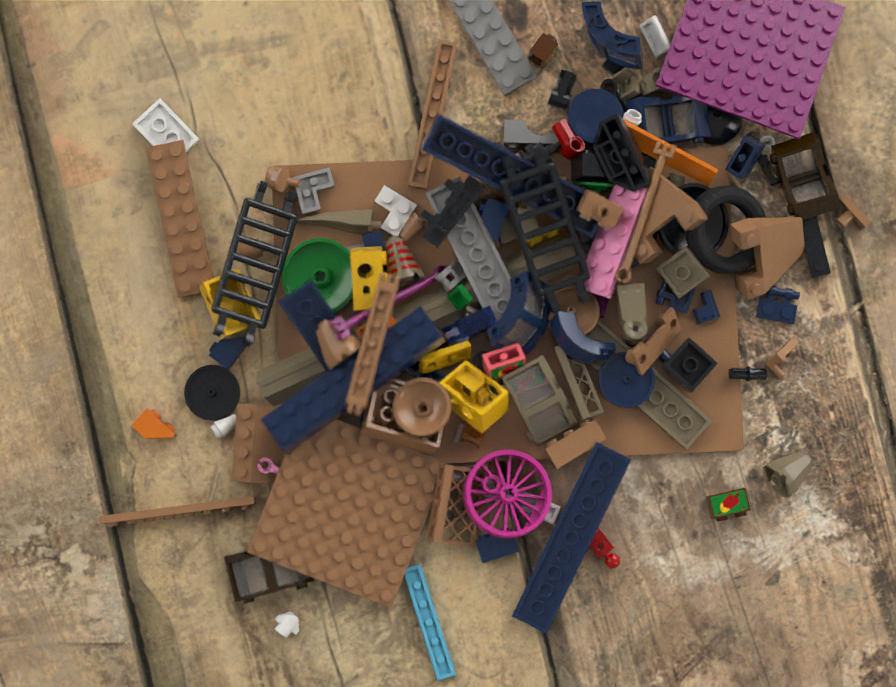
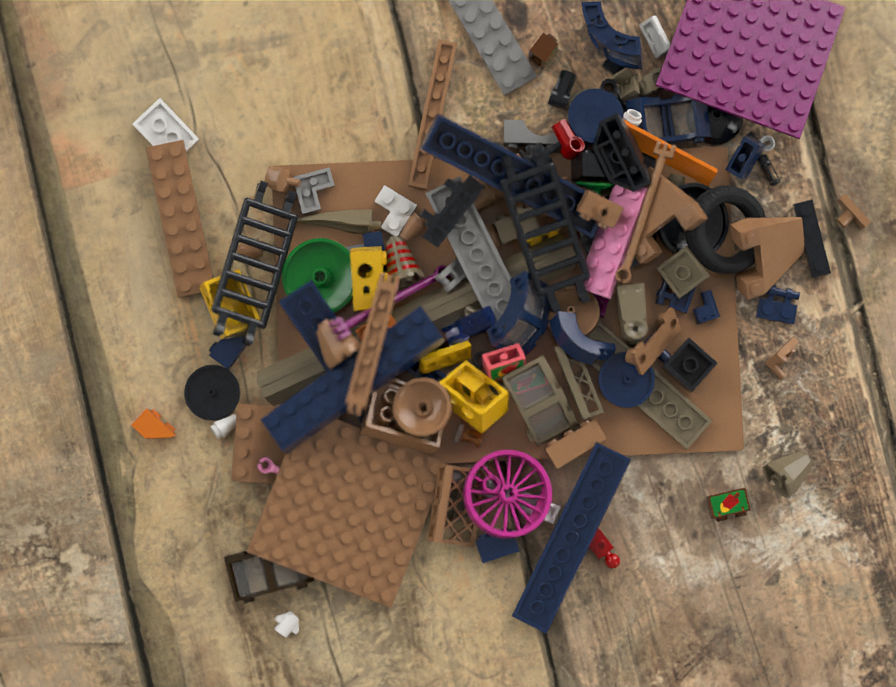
(170, 512): medium nougat plate -> none
(429, 622): medium azure tile -> none
(460, 297): green plate -> none
(493, 216): dark blue slope -> none
(748, 373): black axle -> none
(803, 177): dark brown window -> none

